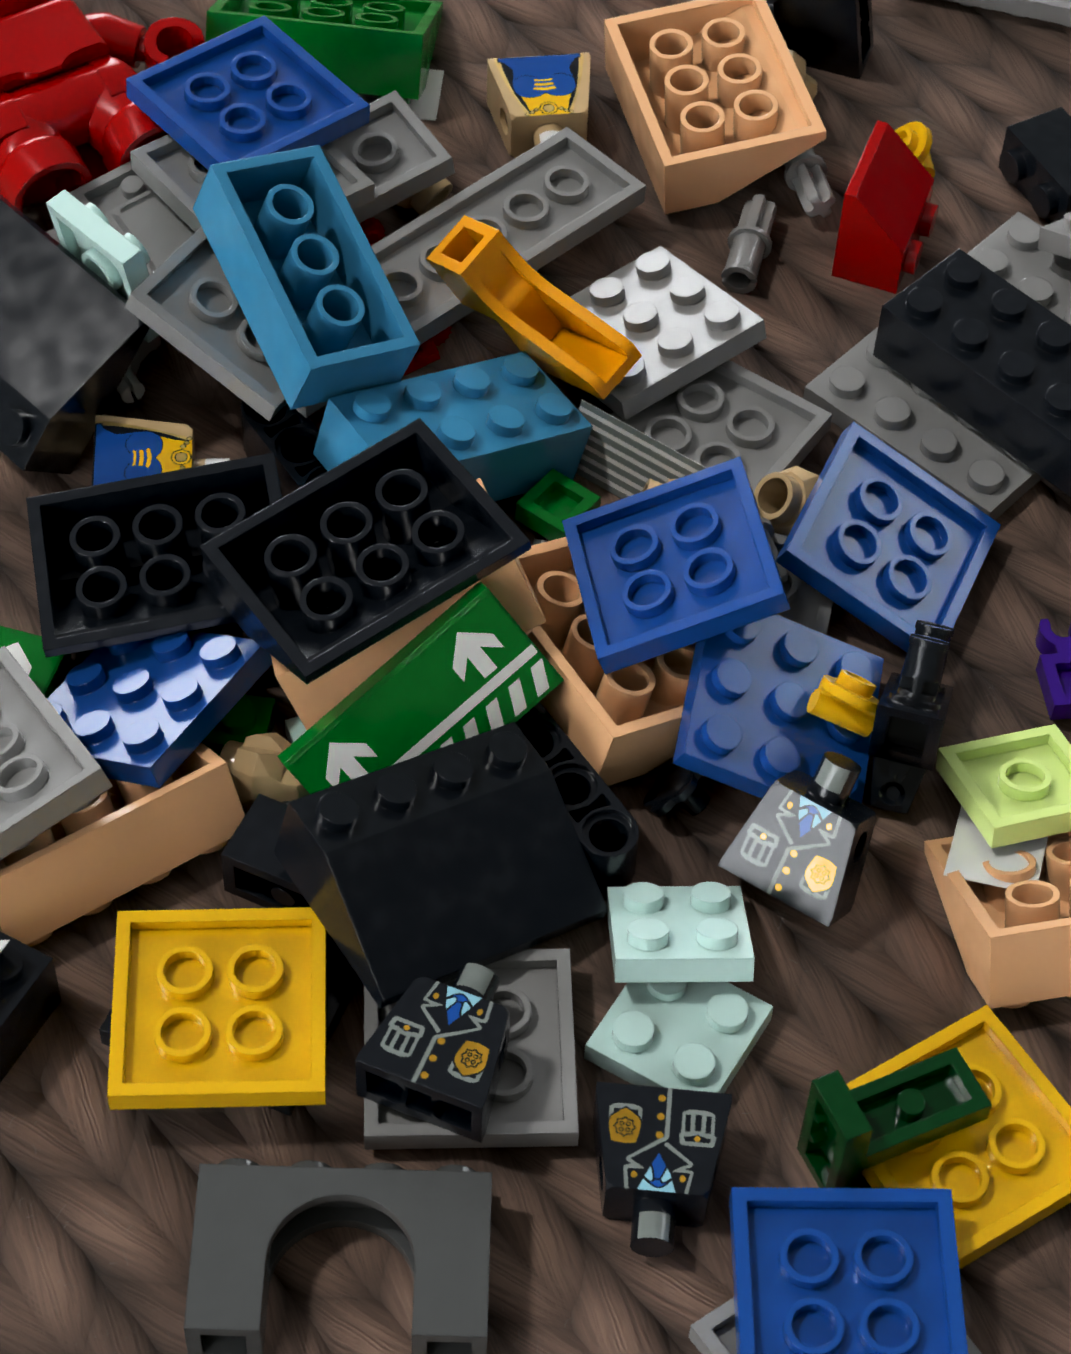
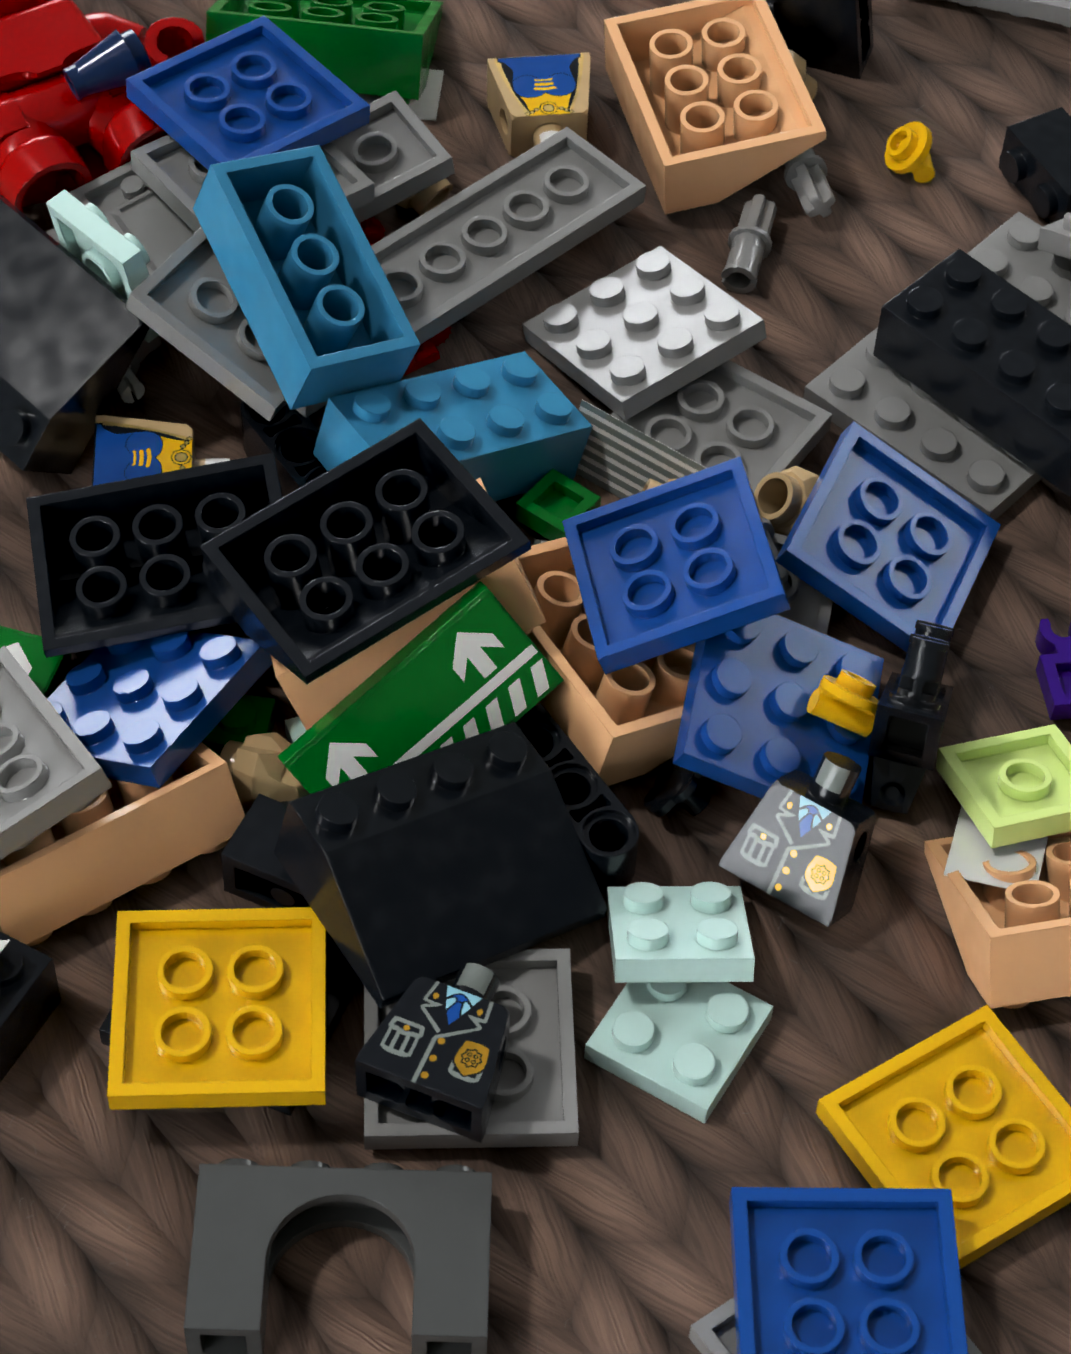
(107, 65): none -> dark blue cone
(533, 312): light orange arch -> none
(657, 1158): black torso -> none
(884, 214): red slope -> none
(886, 1117): dark green bracket -> none

